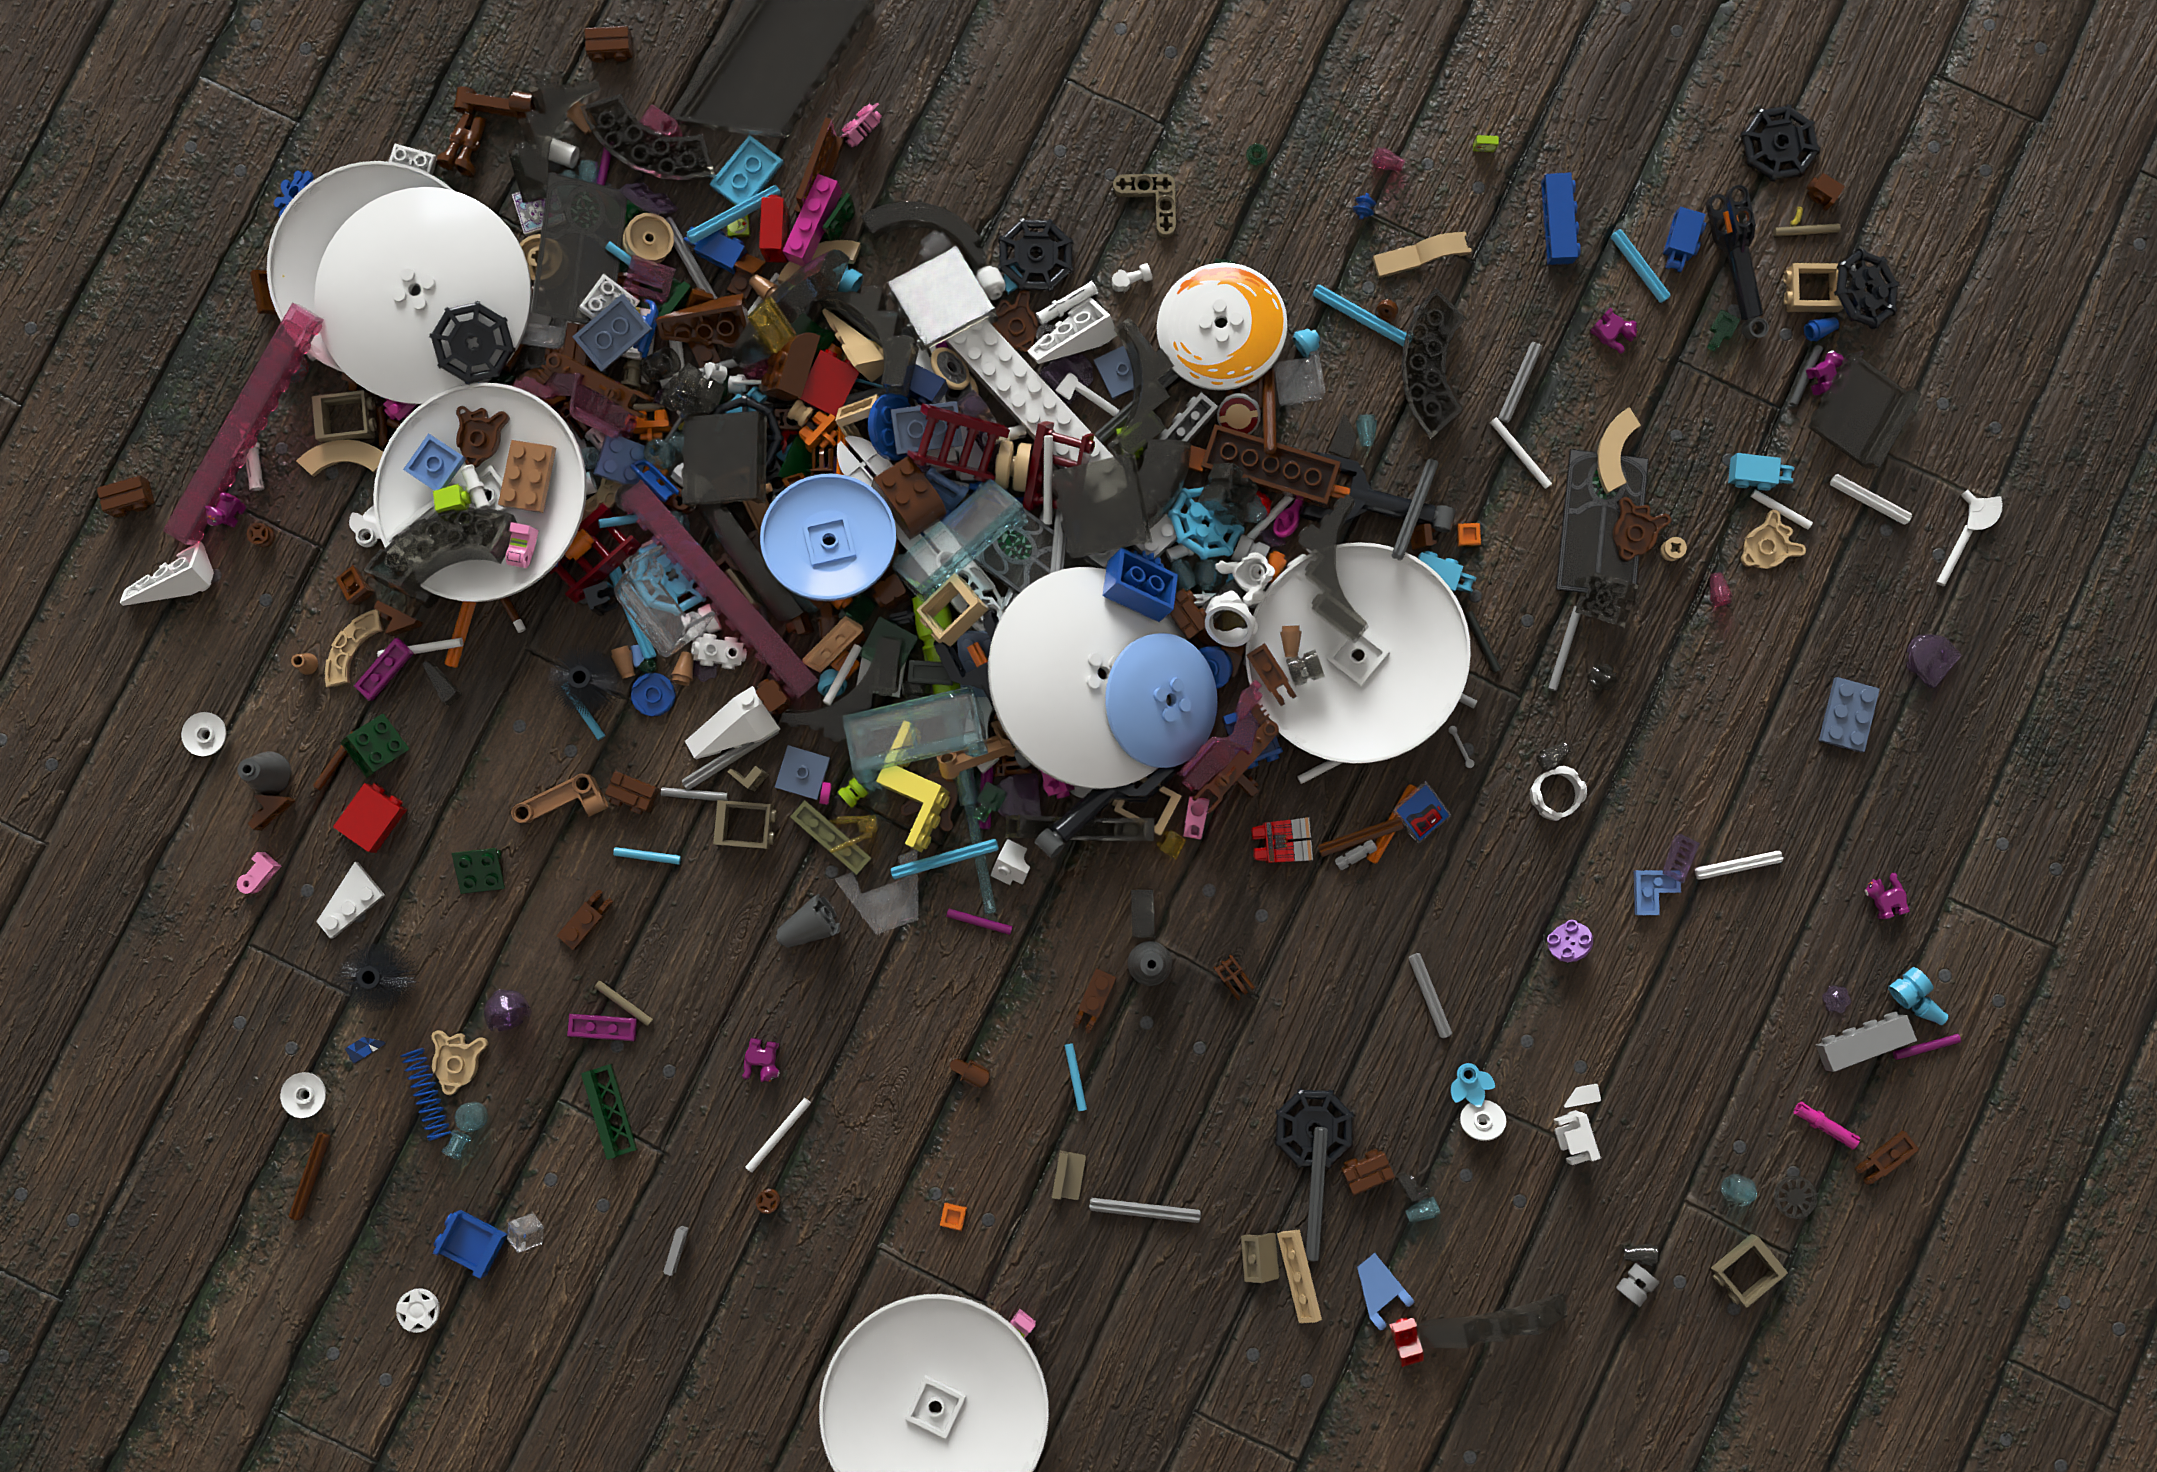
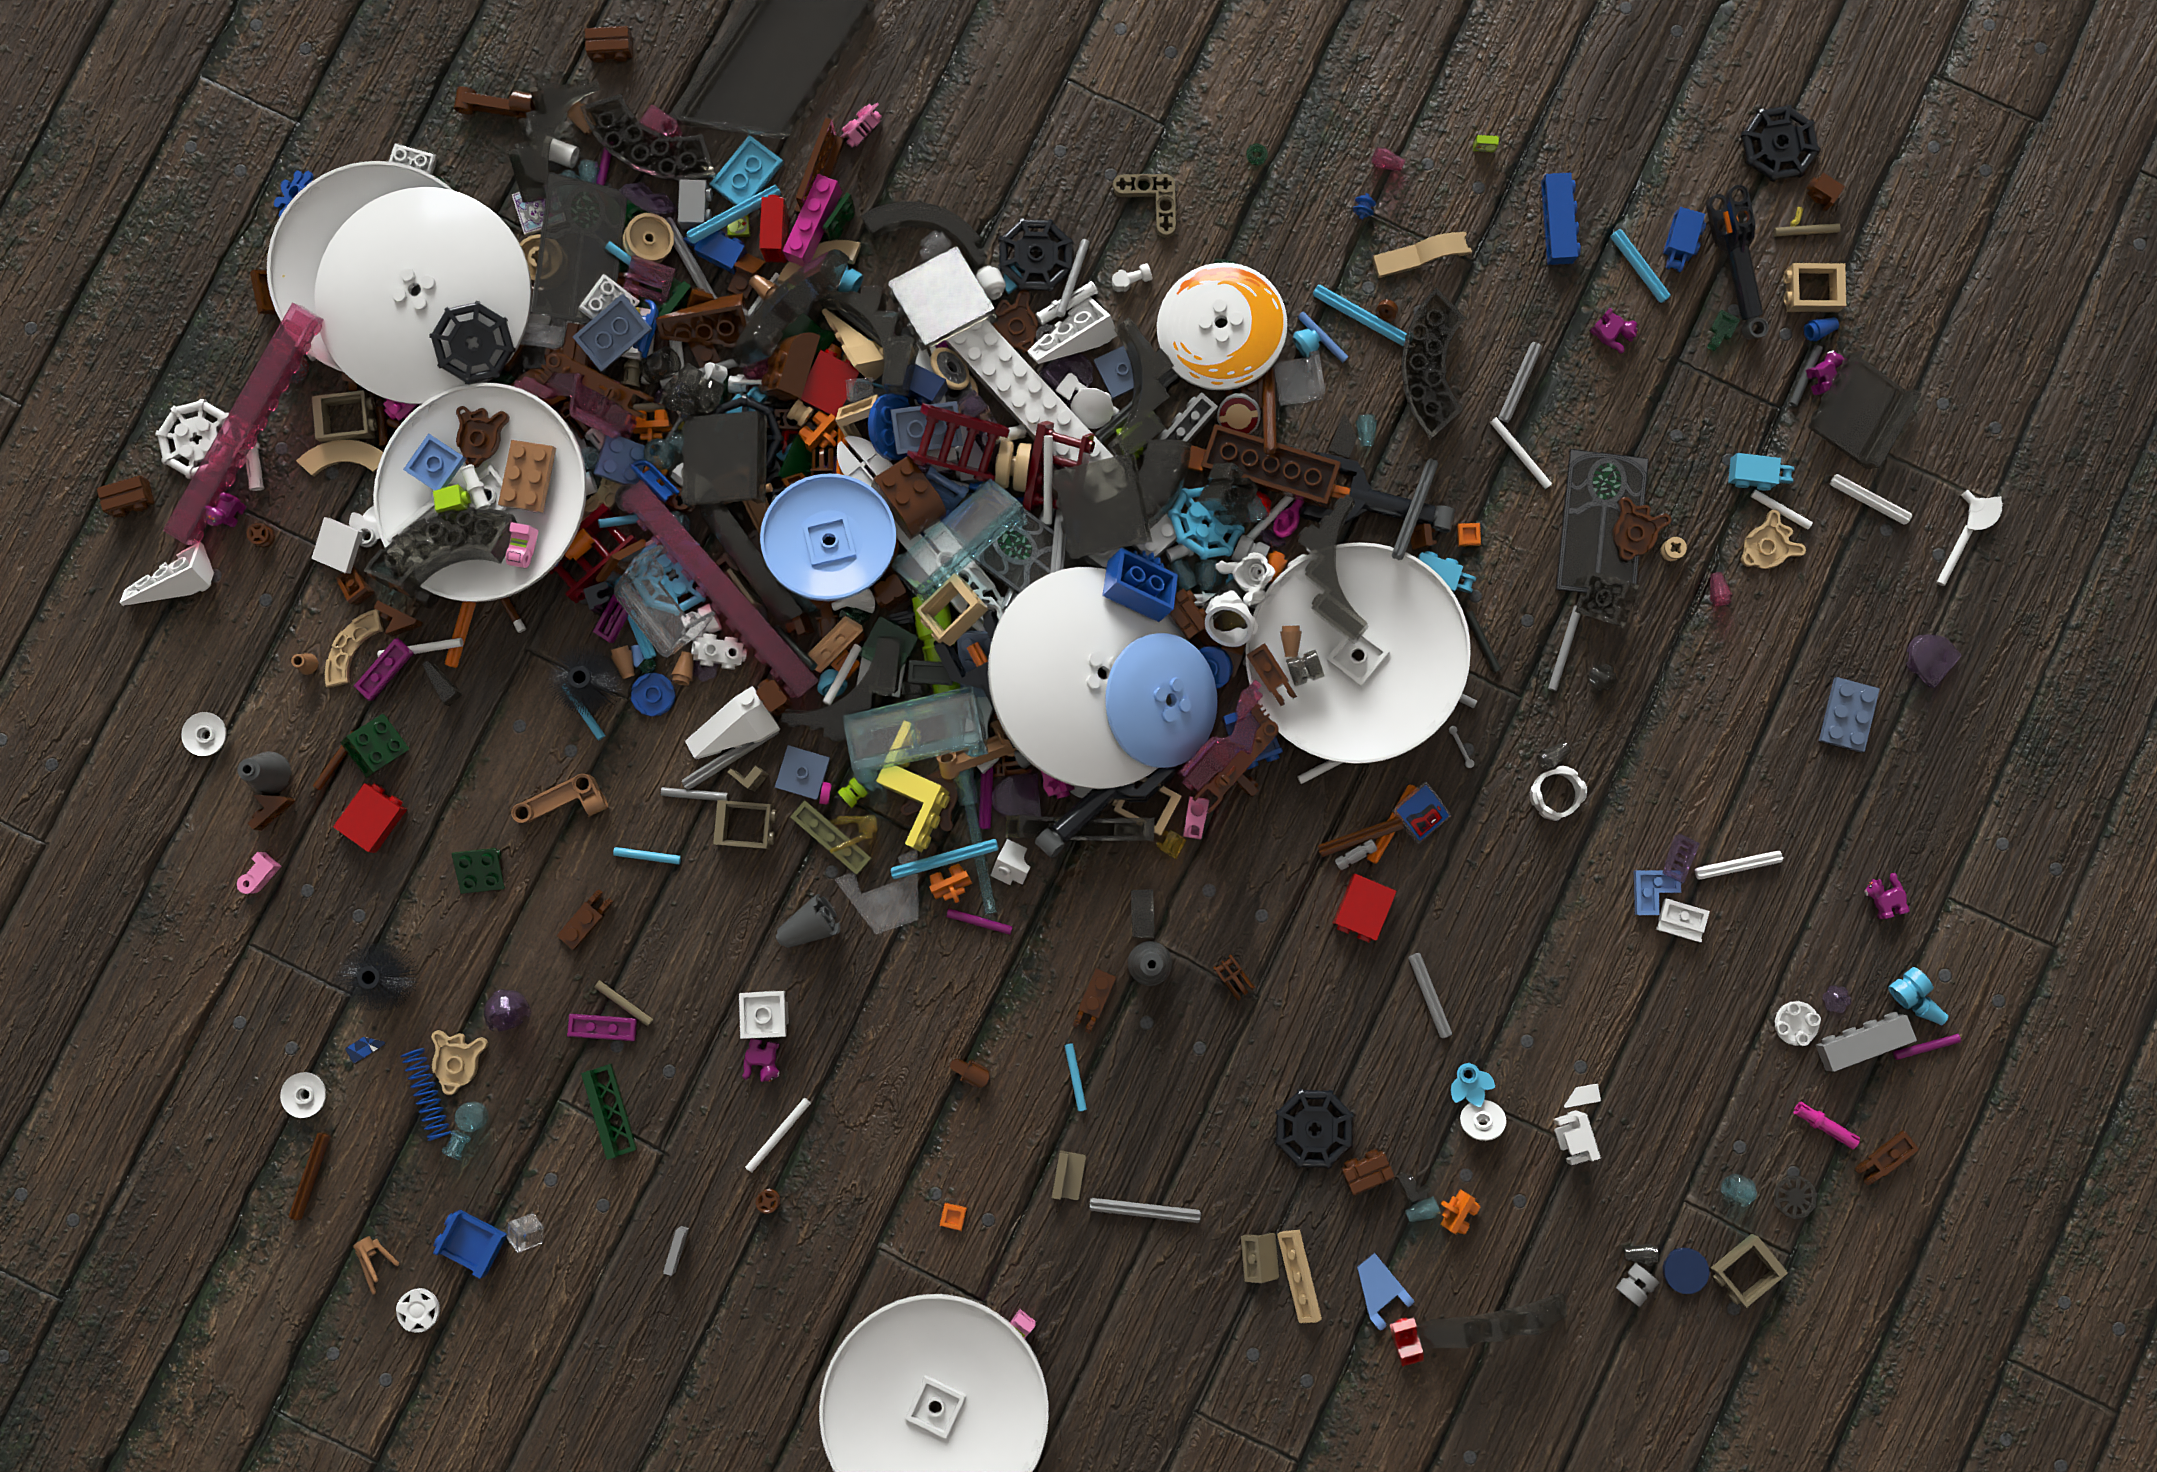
(184, 435): none -> white plate
(337, 545): none -> white tile
(350, 901): white wing -> none
(366, 1249): none -> medium nougat plant
(467, 135): reddish brown piece -> none
(619, 562): none -> reddish brown tile
(619, 622): none -> magenta tile
(631, 792): reddish brown brick -> none
(694, 203): none -> light grey brick
(763, 1014): none -> white panel
(771, 325): clear yellow plate -> none
(802, 655): none -> pearl dark grey bar
(859, 388): none -> clear panel
(863, 601): none -> white hand
(951, 886): none -> orange hips
(990, 799): clear green plate -> none
(1073, 277): none -> light grey bar
(1092, 407): none -> white dish
(1276, 842): hips -> none
(1311, 325): none -> medium blue bar
(1316, 1193): dark grey axle -> none
(1364, 908): none -> red brick
(1457, 1210): none -> orange hips
(1563, 948): medium lavender plate -> none
(1610, 450): tan tile -> none
(1682, 920): none -> white plate
(1686, 1270): none -> dark blue tile
(1797, 1023): none -> white dish
(1854, 296): black plate -> none

